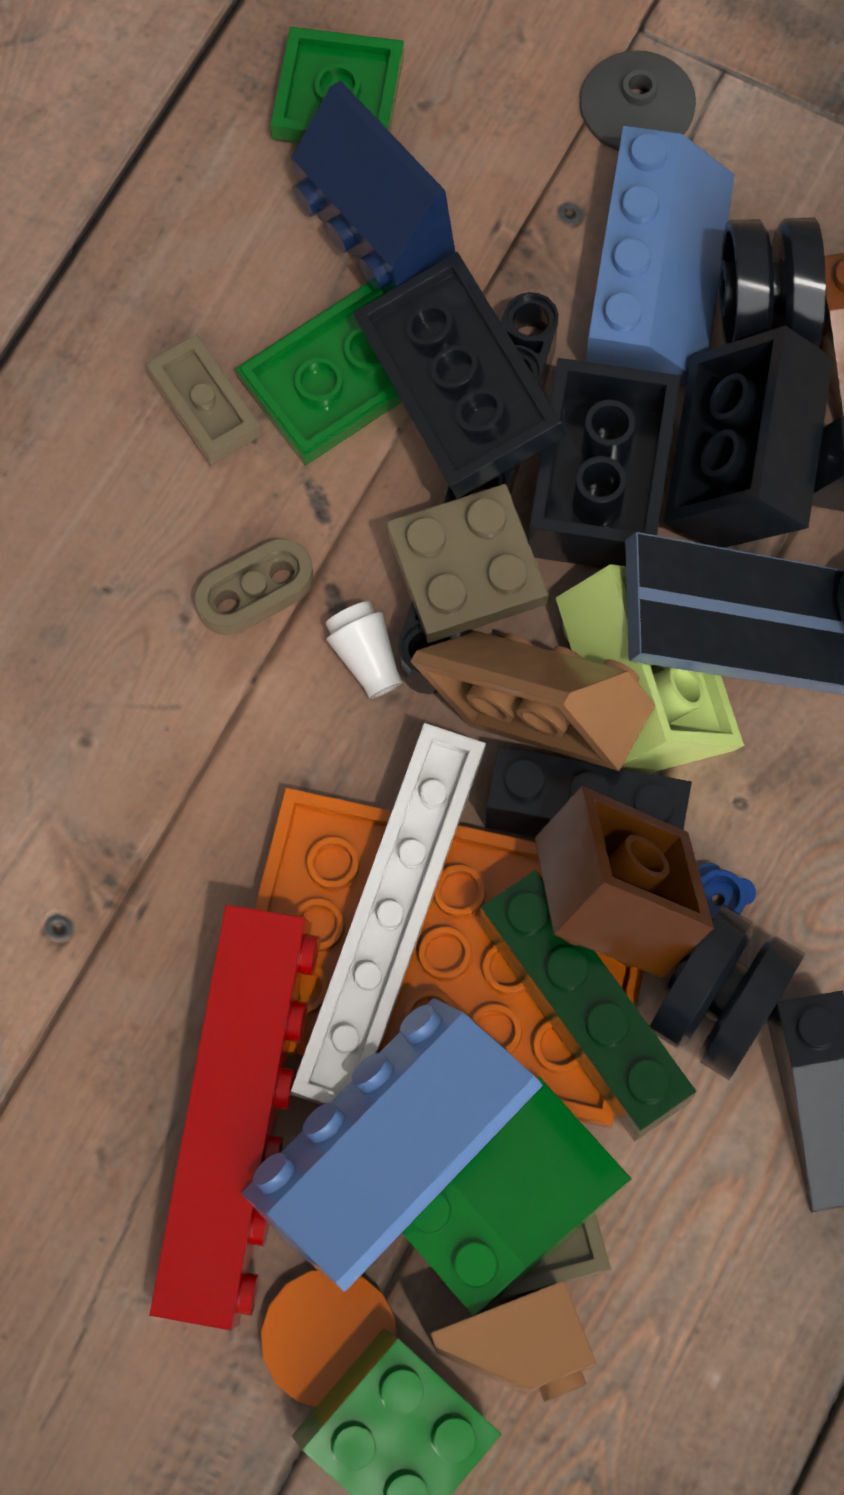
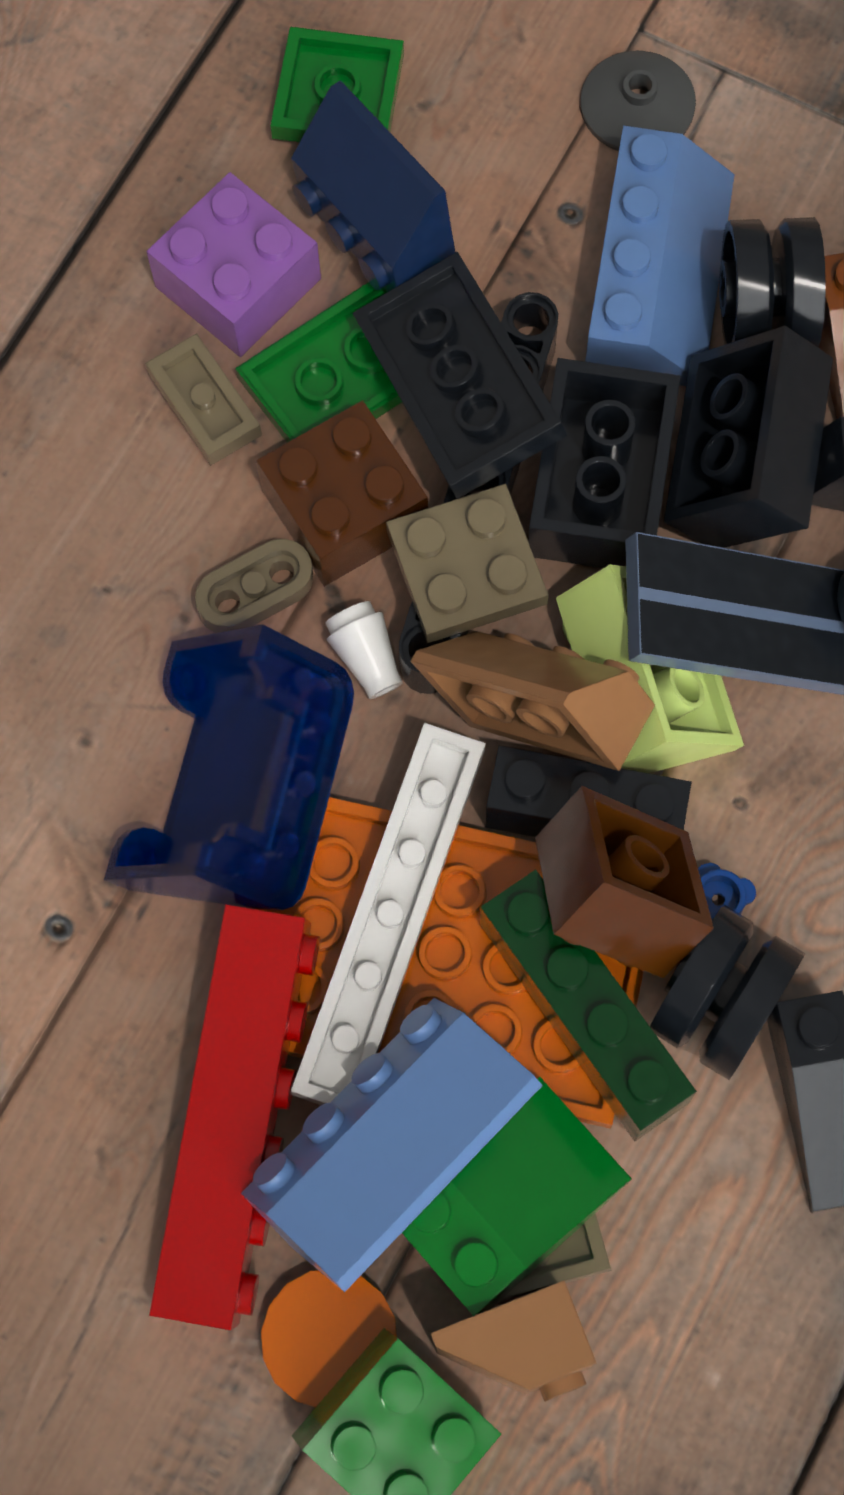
(234, 264): none -> medium lavender brick
(250, 775): none -> clear blue windscreen
(340, 490): none -> reddish brown brick

